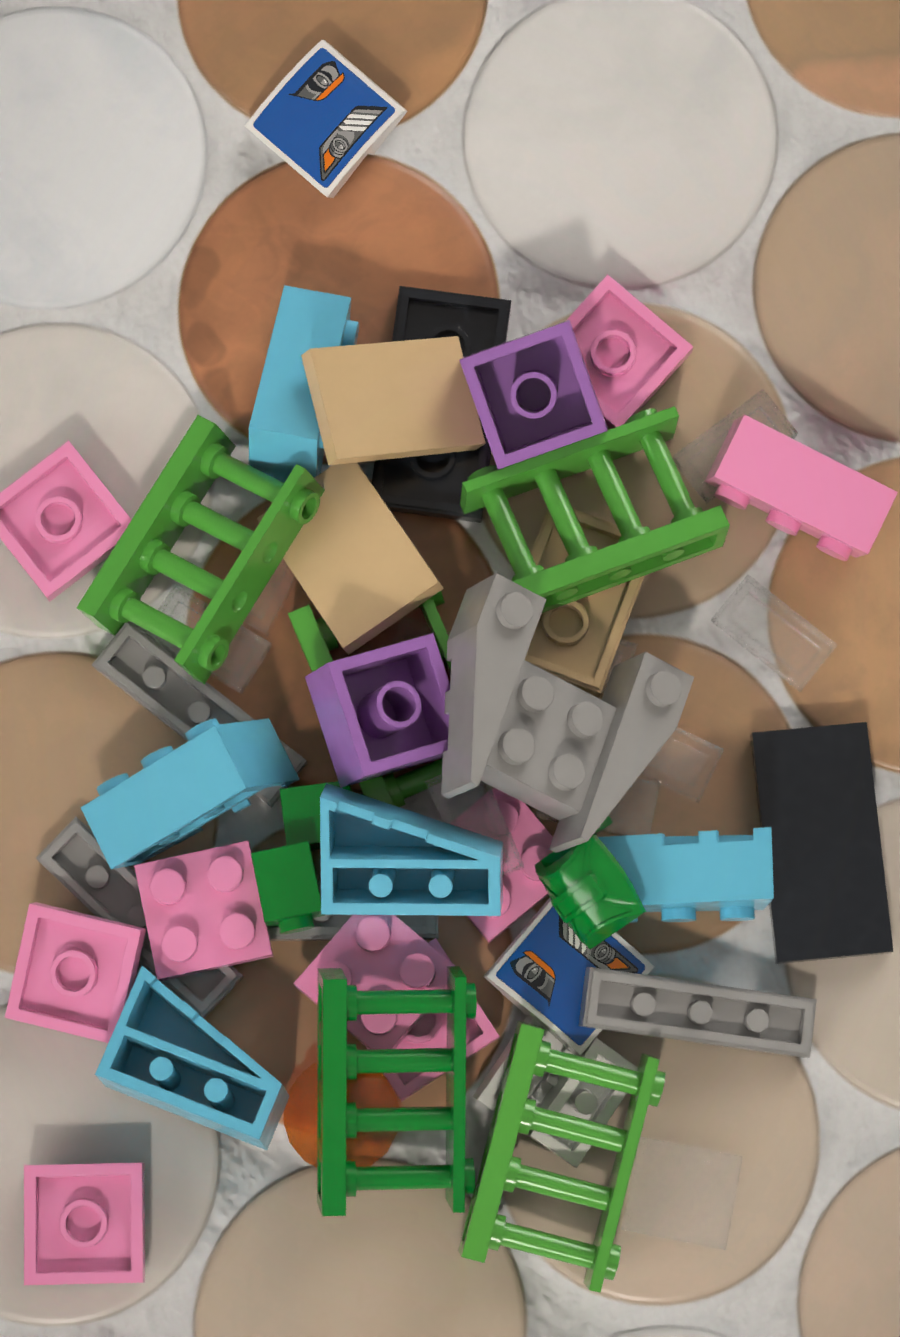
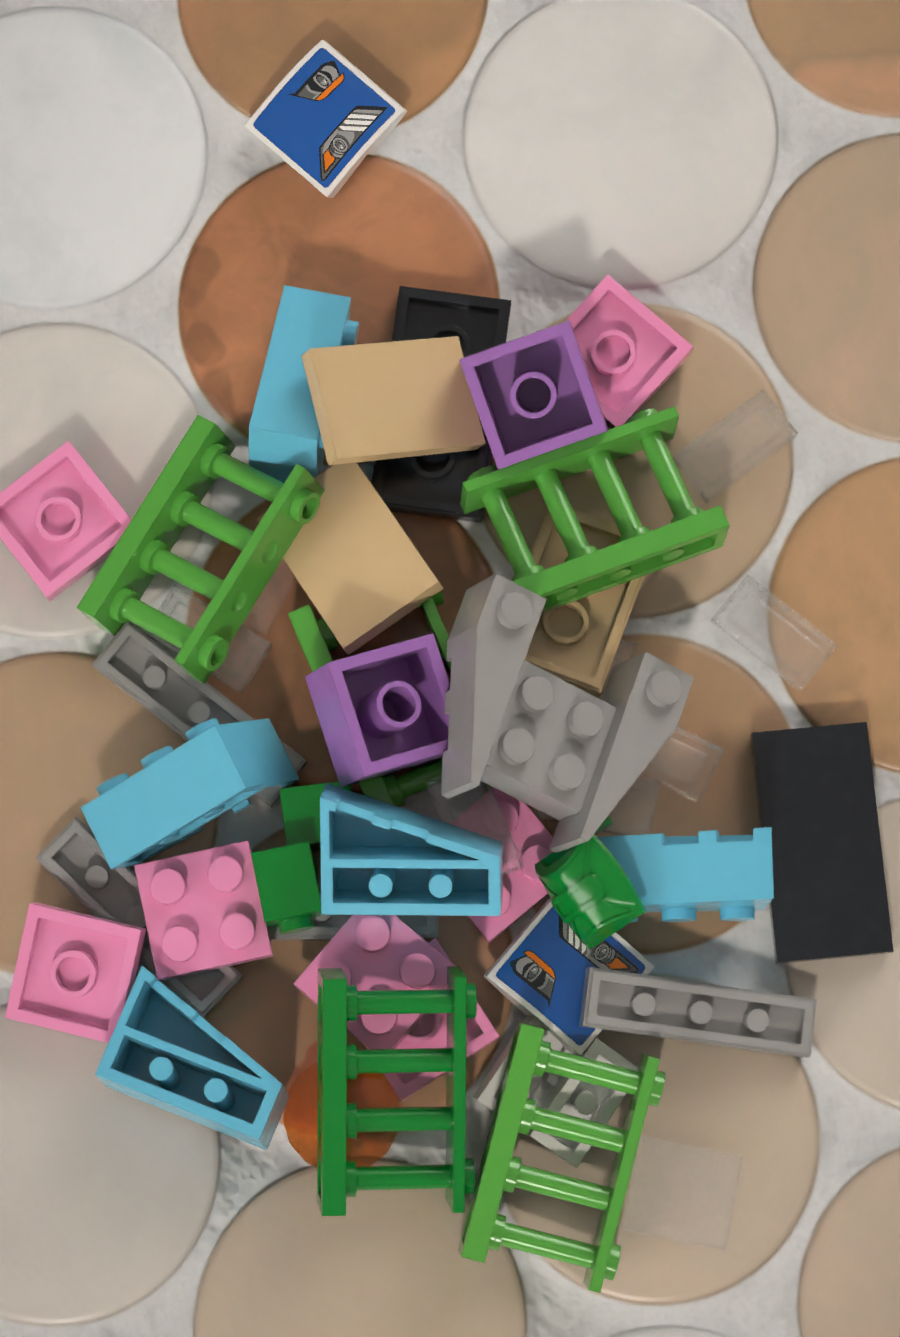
(84, 1224): bright pink plate -> none
(800, 489): bright pink brick -> none

